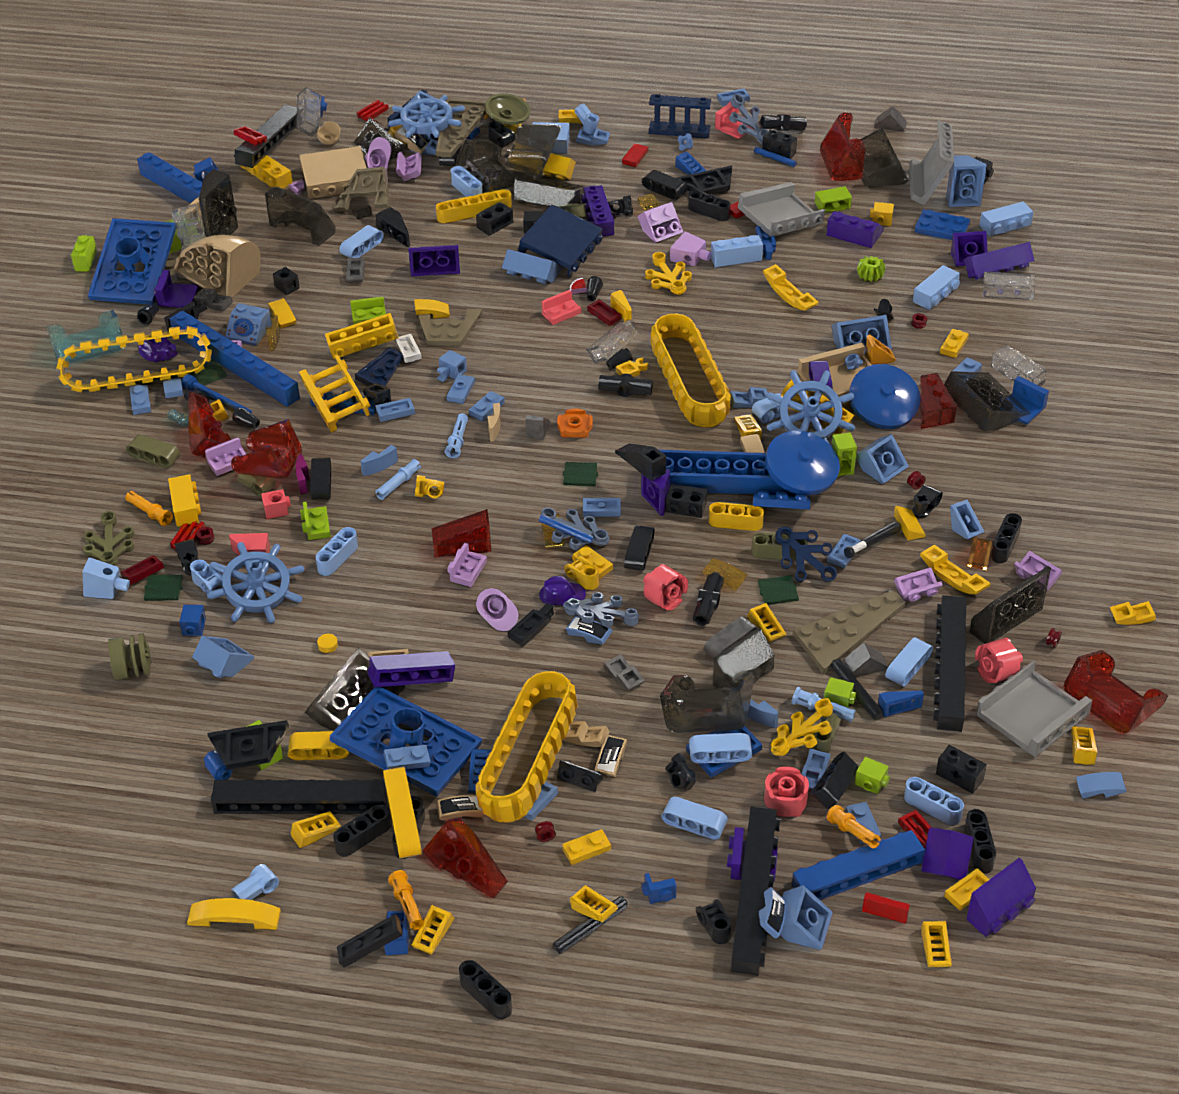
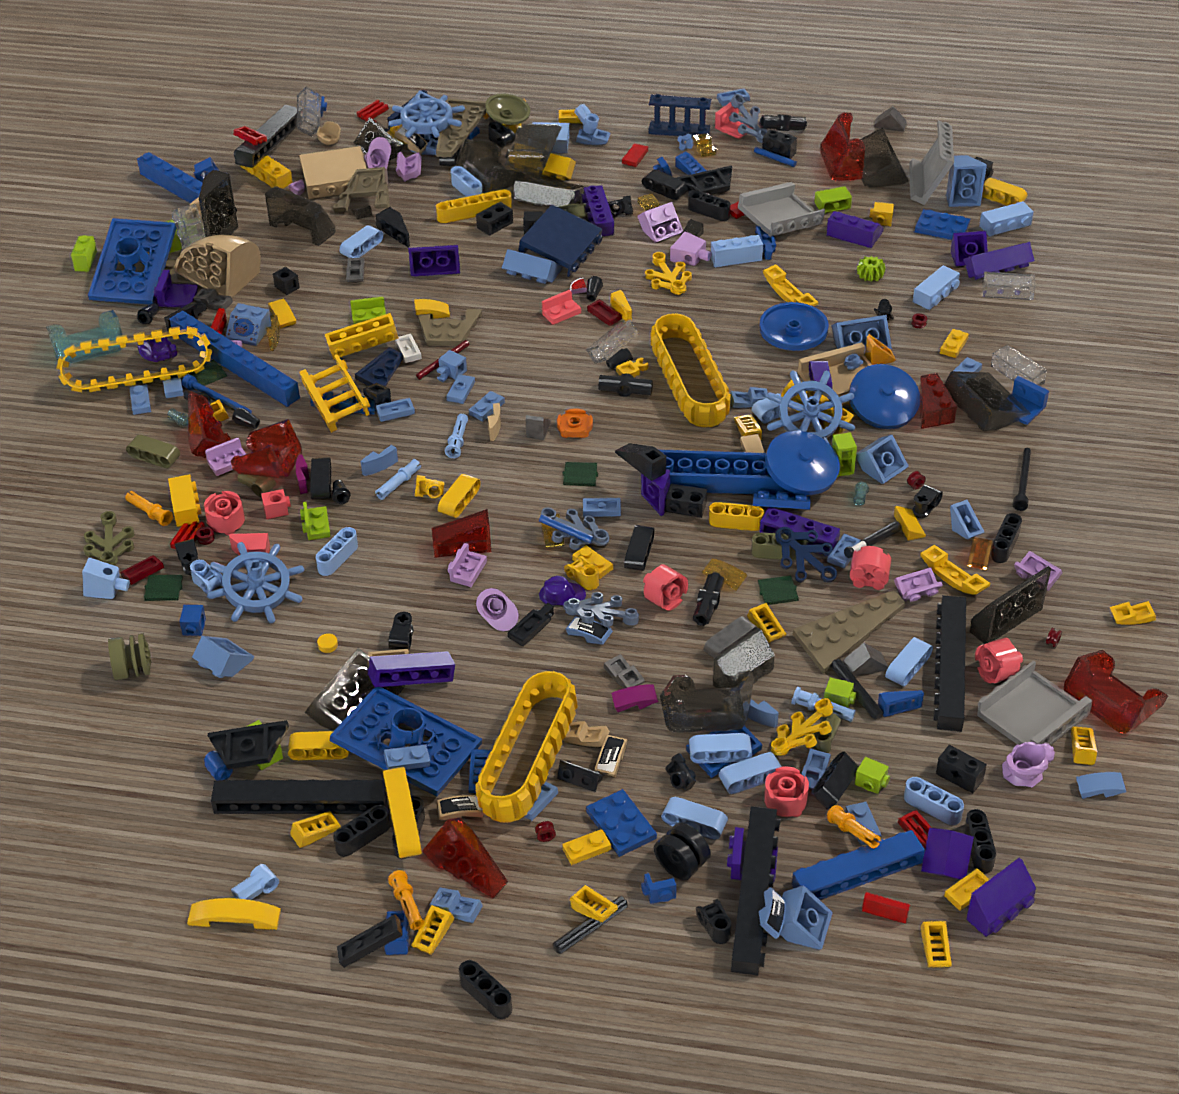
(219, 321): none -> red tile
(224, 512): none -> coral brick
(340, 493): none -> black cone
(401, 632): none -> black piece
(435, 364): none -> dark red bar
(459, 495): none -> yellow beam
(460, 907): none -> medium blue slope
(621, 822): none -> blue plate
(636, 695): none -> magenta slope
(663, 166): none -> blue tile
(682, 851): none -> black wheel
(694, 227): none -> clear smoke slope
(704, 145): none -> clear yellow slope
(748, 772): none -> light blue beam
(775, 519): none -> dark purple brick
(794, 326): none -> blue dish
(861, 490): none -> clear light blue pin
(870, 567): none -> coral brick
(1003, 192): none -> yellow beam
(1021, 501): none -> black piece
(1027, 763): none -> lavender piece

